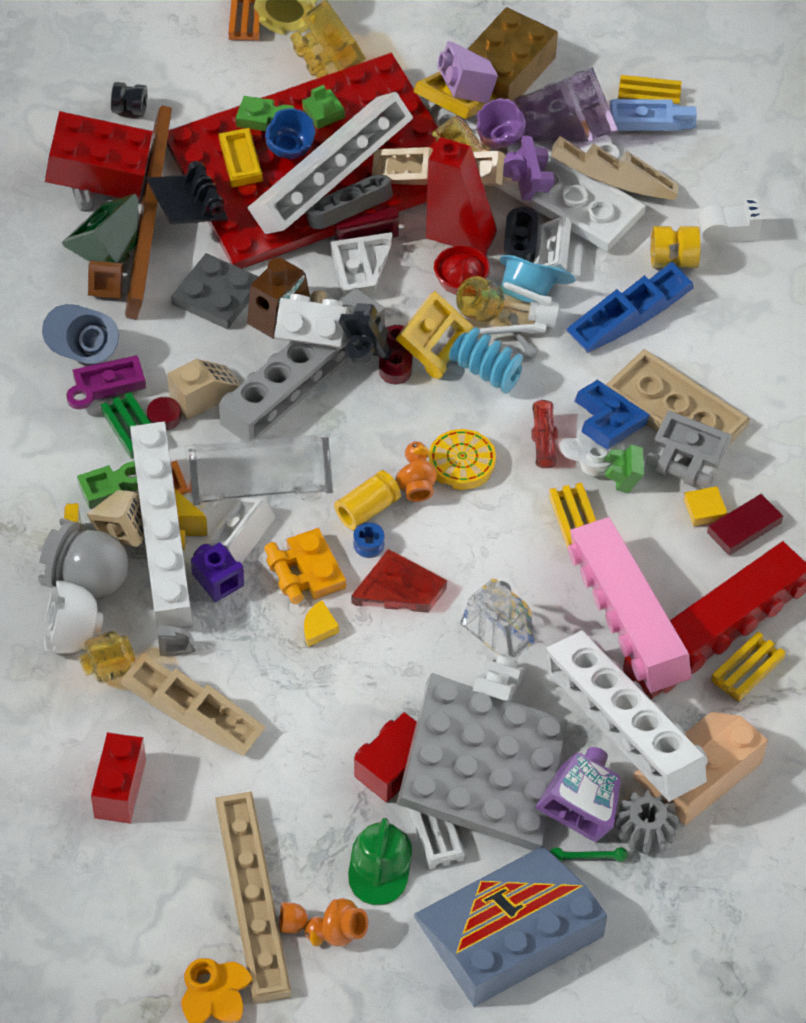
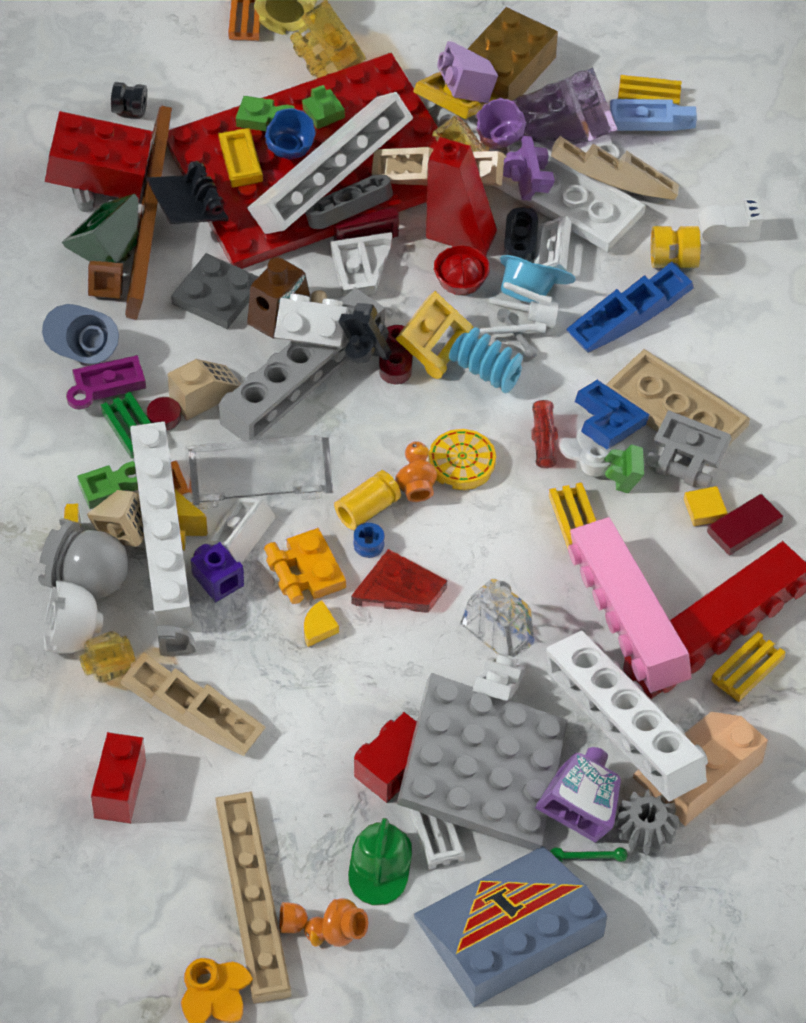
(480, 299): clear yellow head -> none

